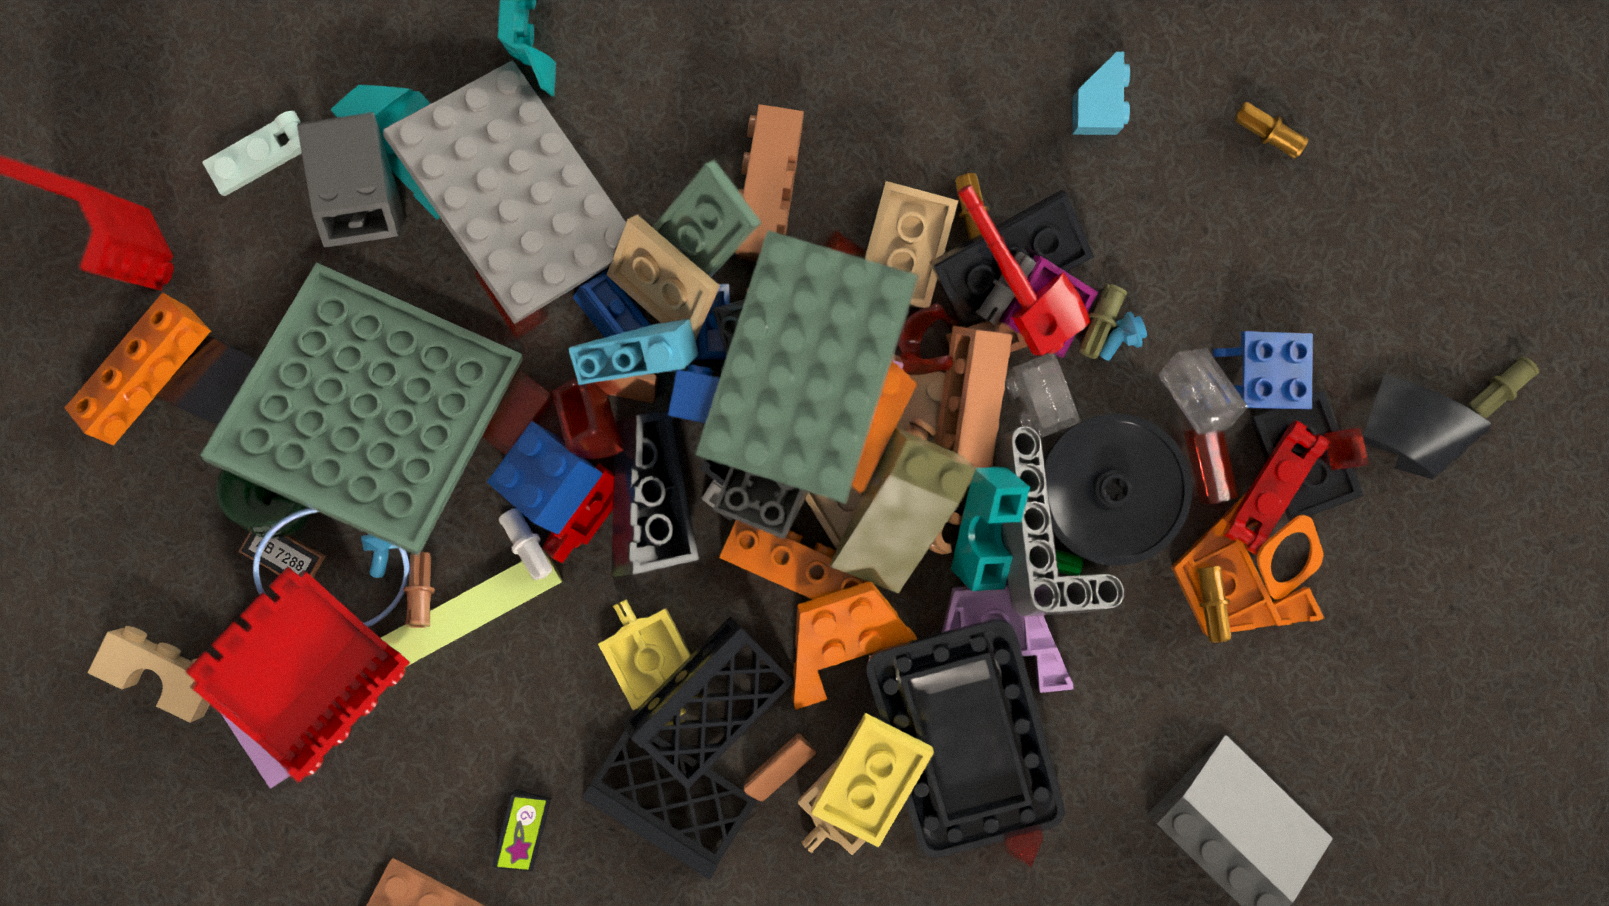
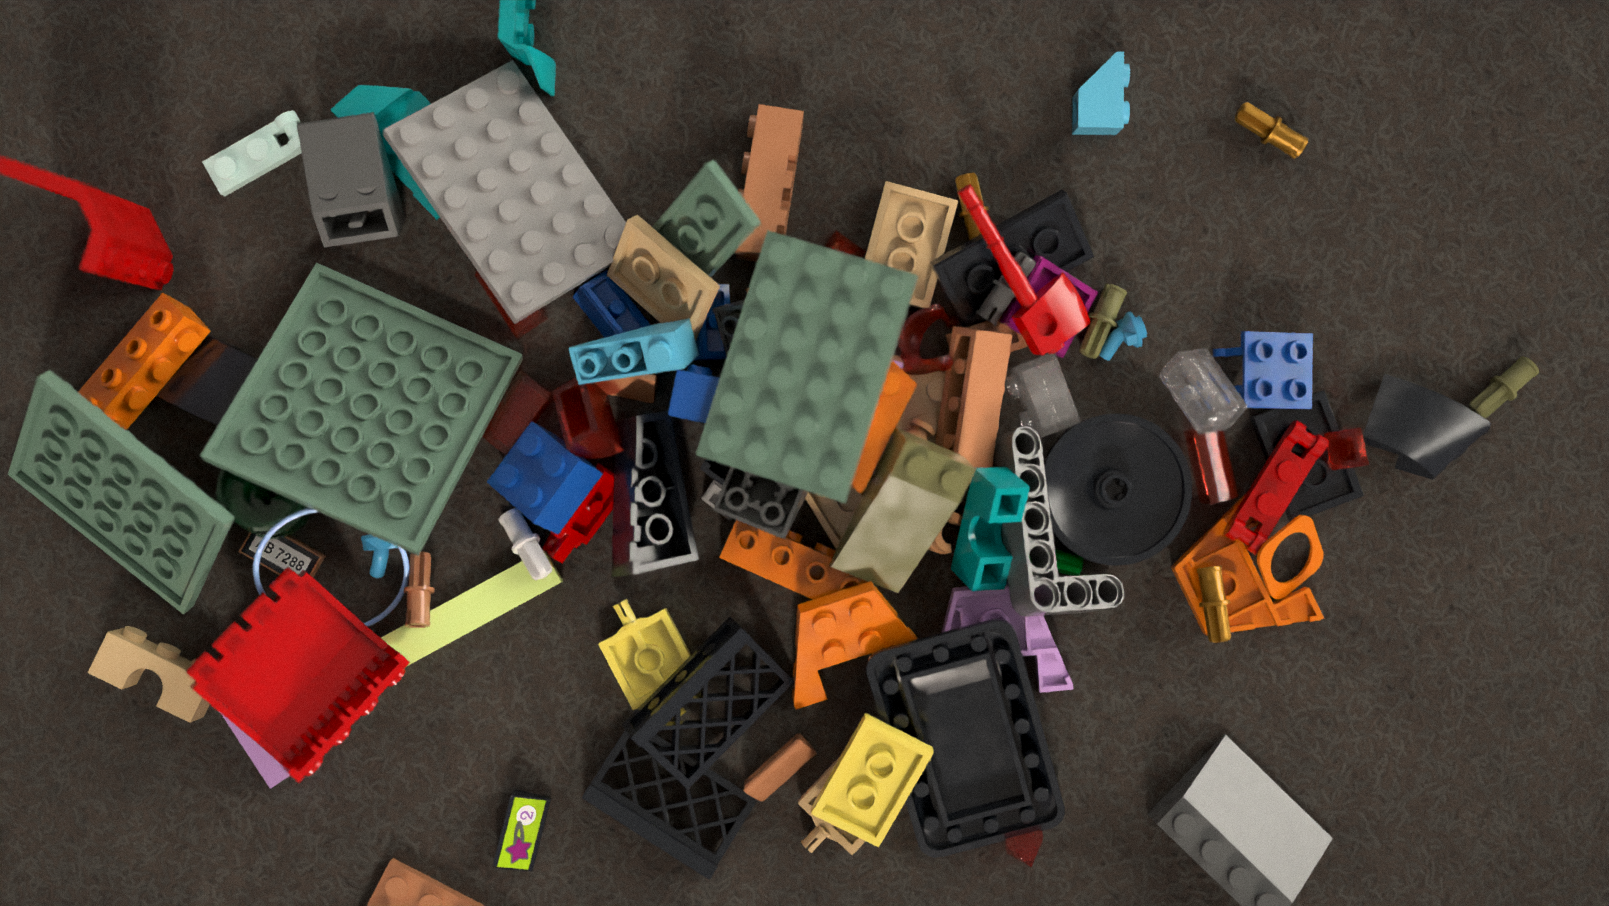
(118, 492): none -> sand green plate

